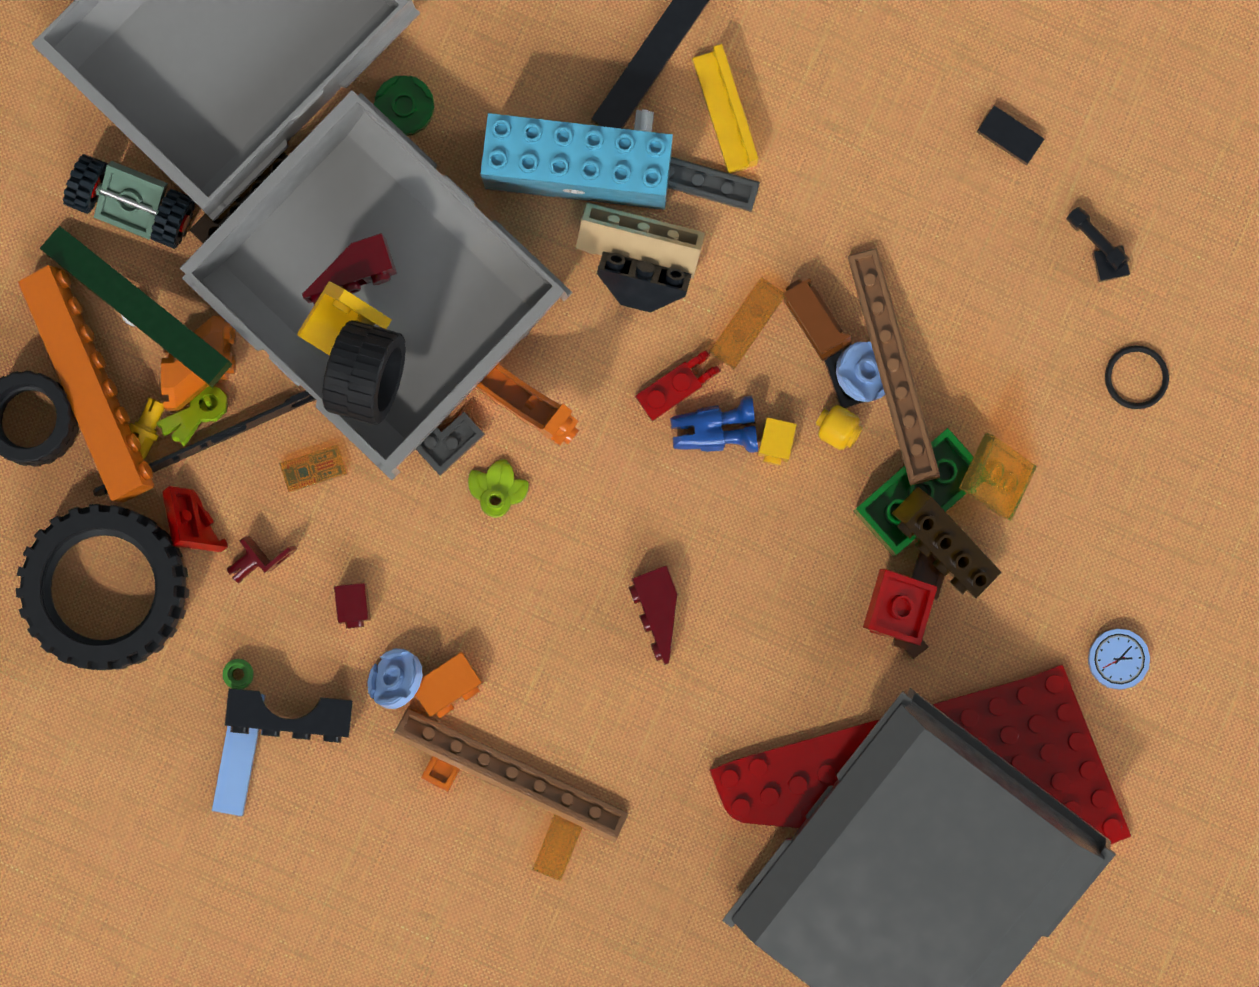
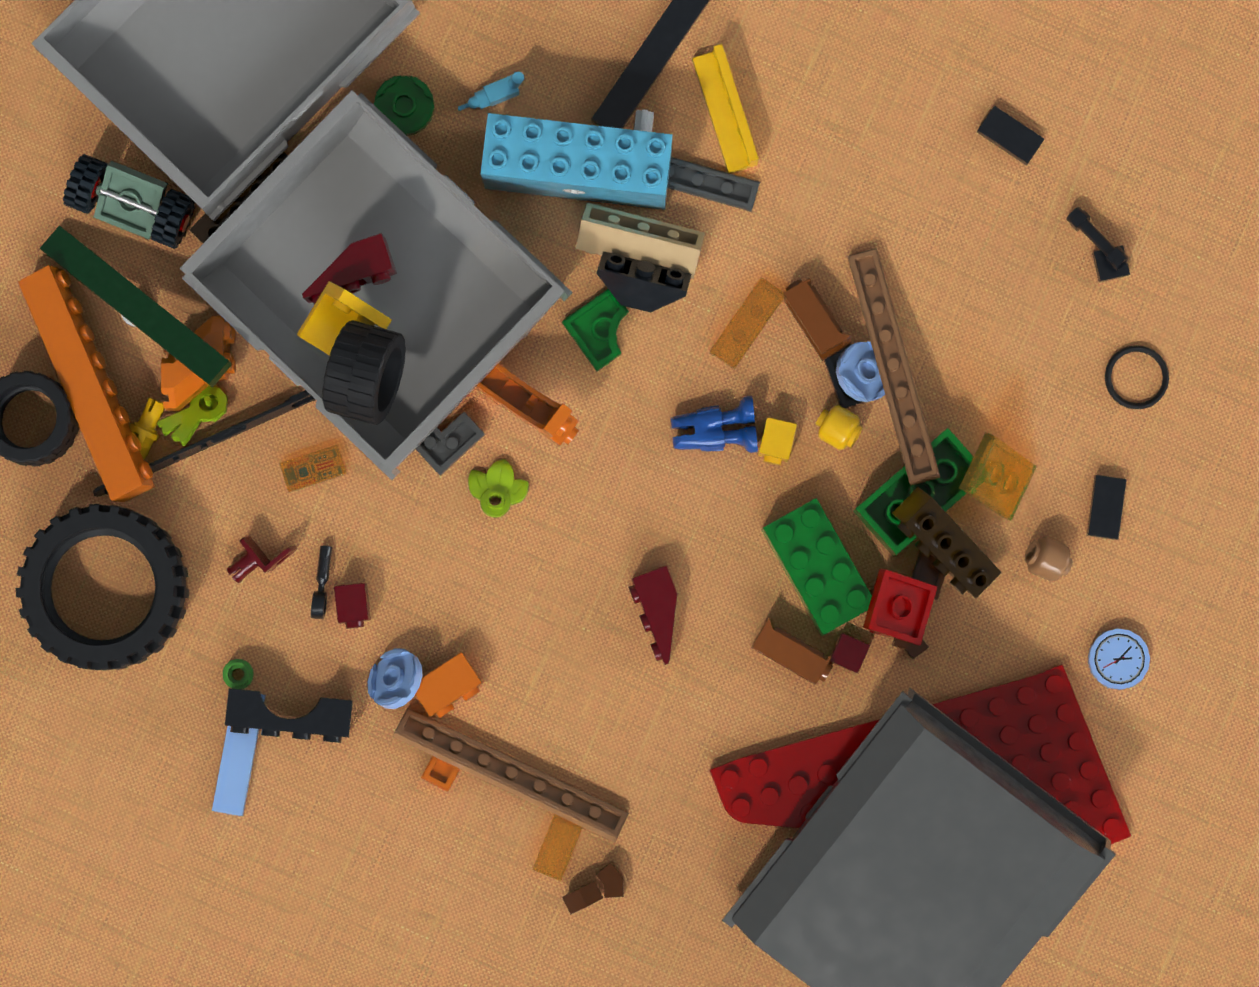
(190, 521): red wing -> none
(319, 597): none -> black piece
(495, 92): none -> medium azure piece
(582, 897): none -> reddish brown piece
(596, 327): none -> green tile
(612, 881): none -> reddish brown piece
(674, 387): red hinge -> none
(792, 653): none -> dark orange window
(818, 566): none -> green brick
(849, 653): none -> dark red tile
(1048, 559): none -> medium nougat head
(1106, 507): none -> black tile

